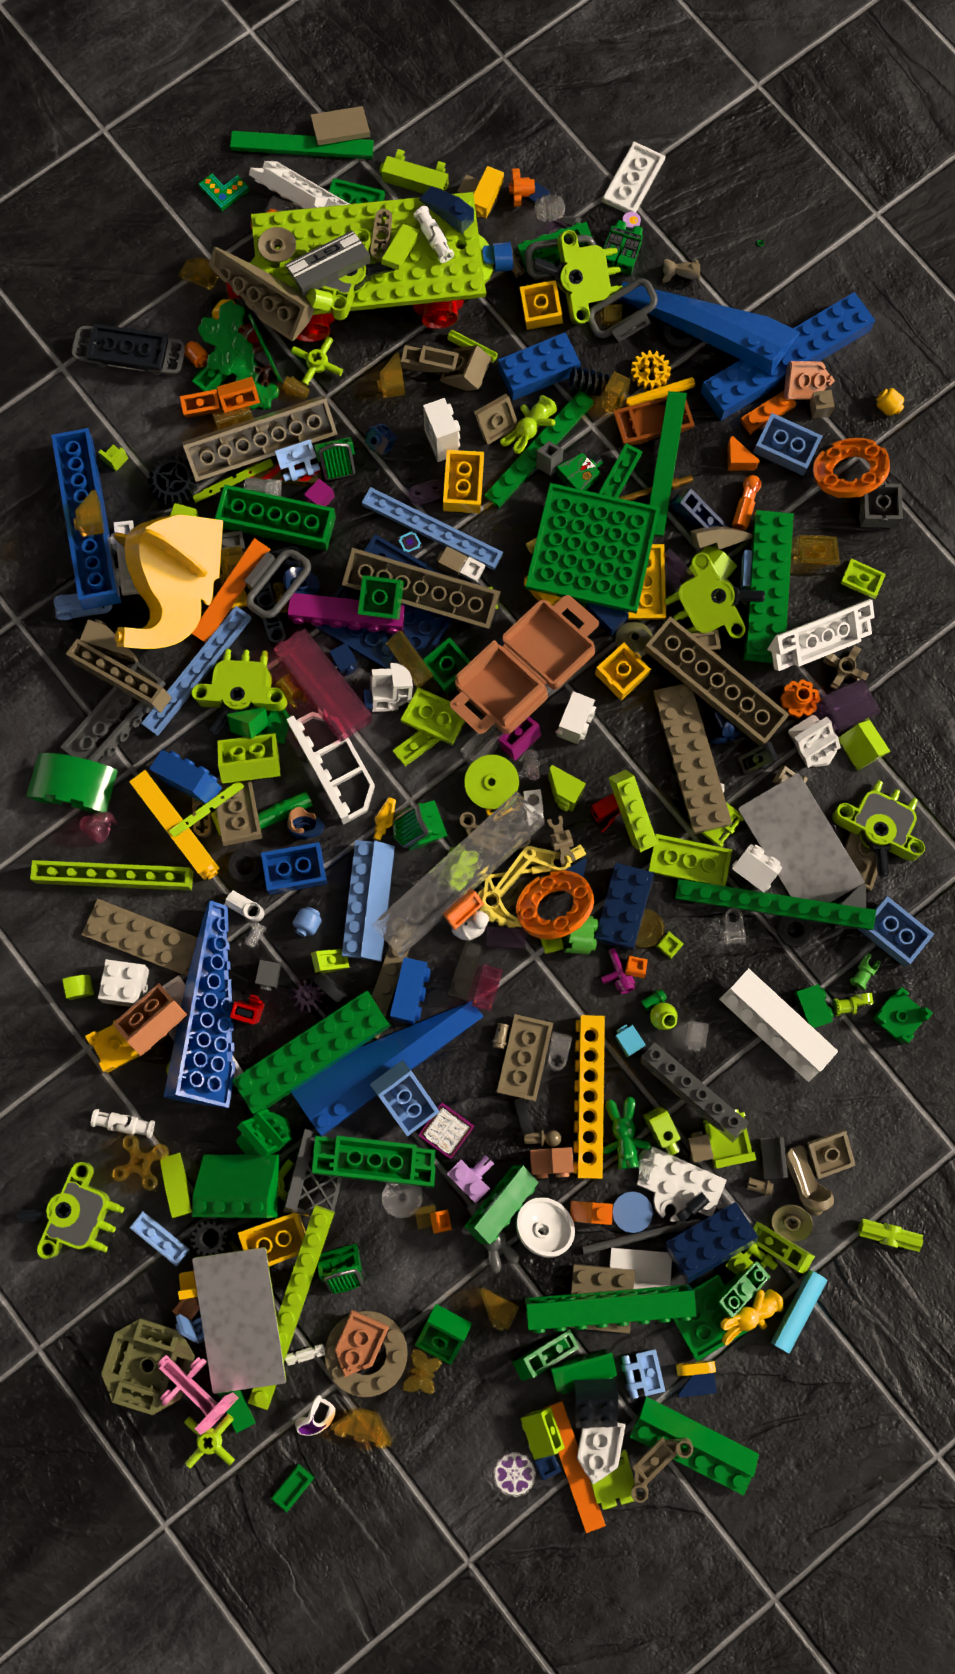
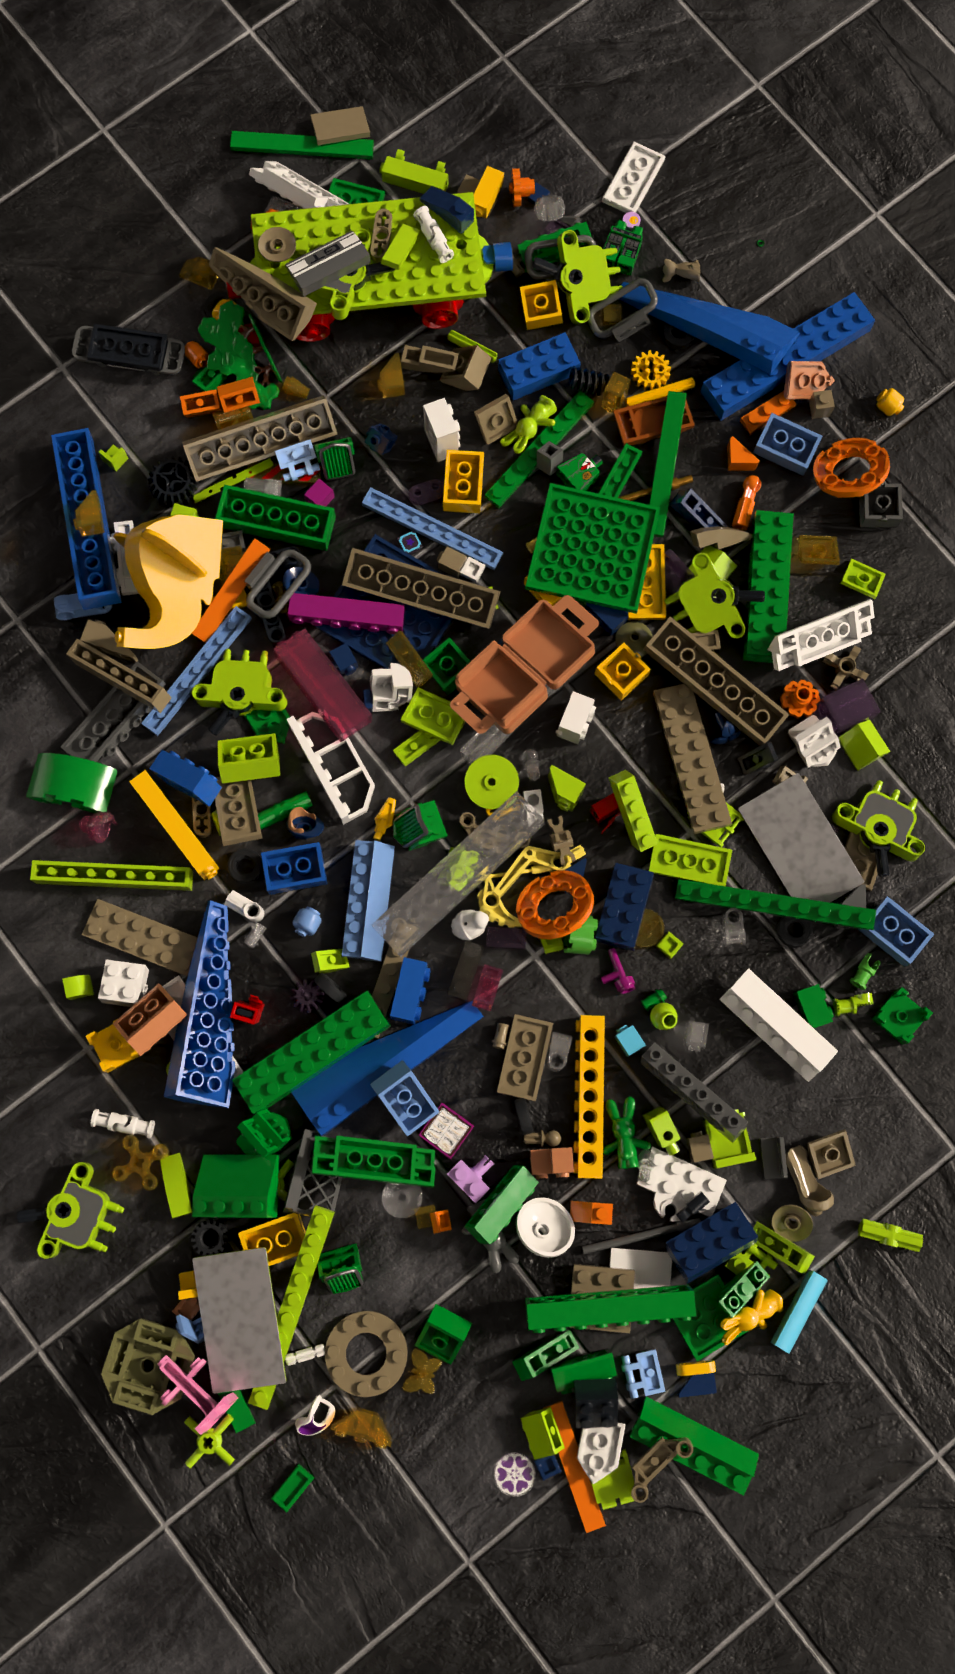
(159, 1238): light blue tile -> none
(204, 810): lime piece -> none
(221, 194): green tile -> none
(248, 722): green slope -> none
(268, 975): dark grey brick -> none
(290, 690): clear yellow piece -> none
(317, 361): lime bar -> none
(320, 299): lime brick -> none
(359, 1342): nougat tile -> none
(380, 597): green brick -> none
(463, 909): orange tile -> none
(499, 1309): clear yellow slope -> none
(520, 739): magenta brick -> none
(632, 1212): medium blue tile -> none
(636, 967): orange tile -> none
(746, 562): medium blue tile -> none
(757, 867): white brick -> none
(760, 1186): dark tan pin -> none

